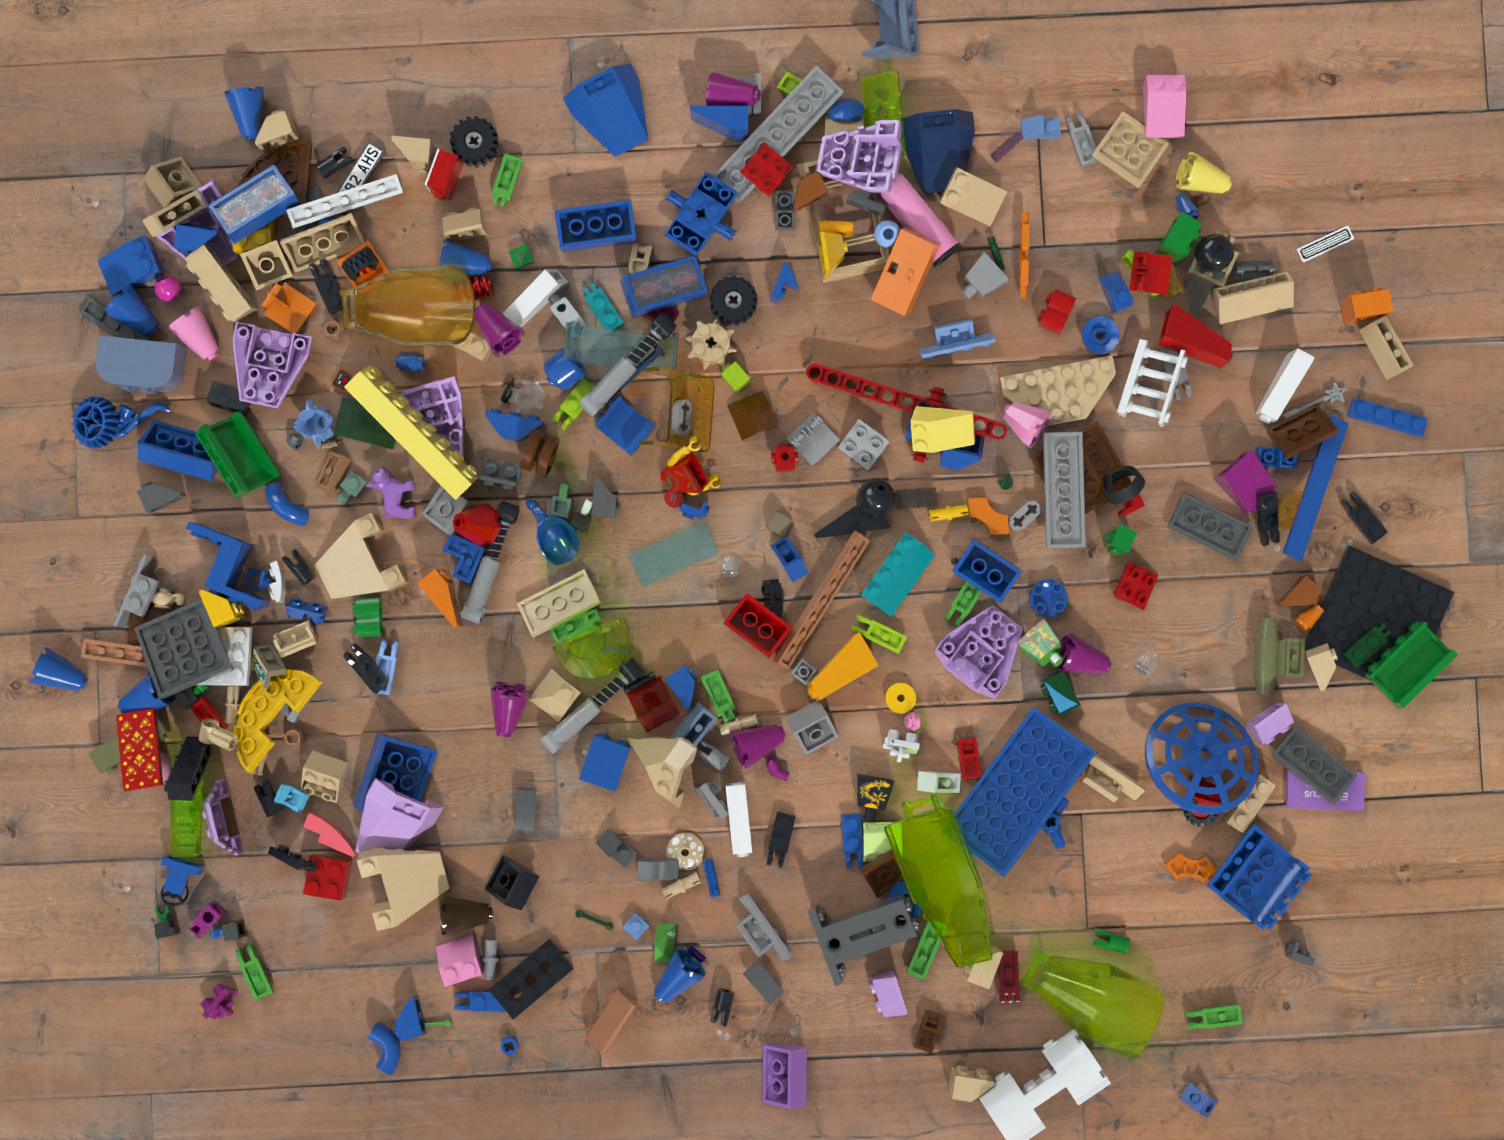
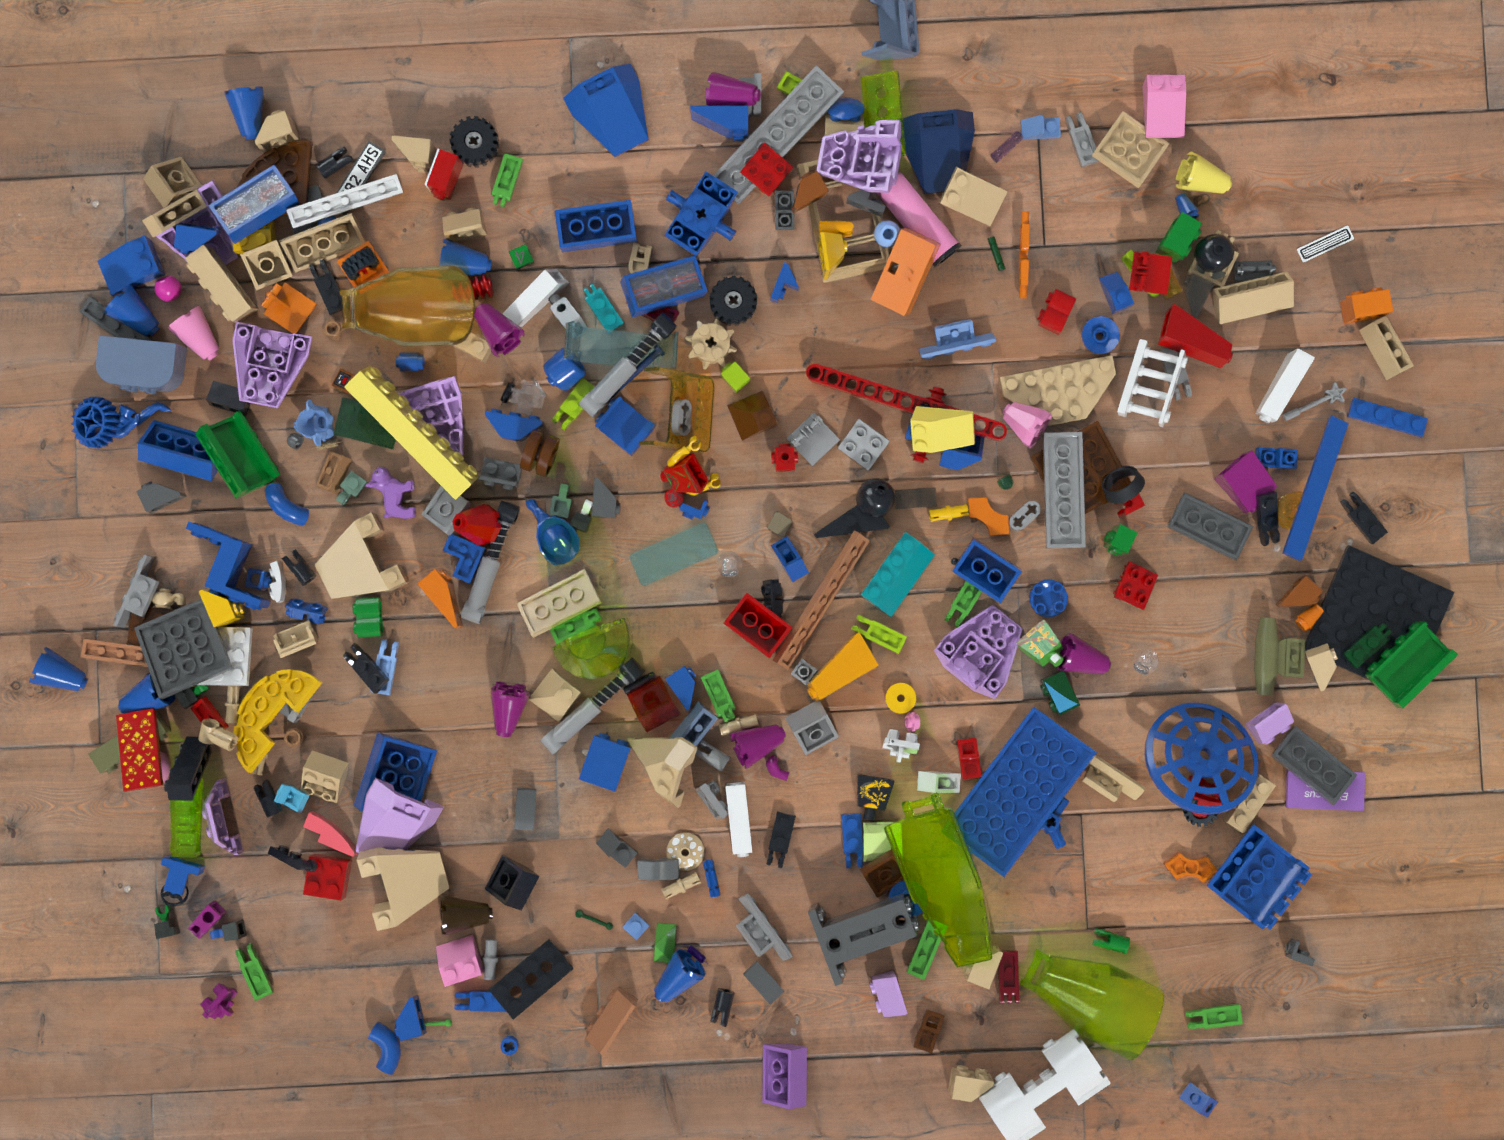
(267, 663): dark tan panel -> none
(983, 278): light grey torso -> none
(1302, 431): reddish brown plate -> none

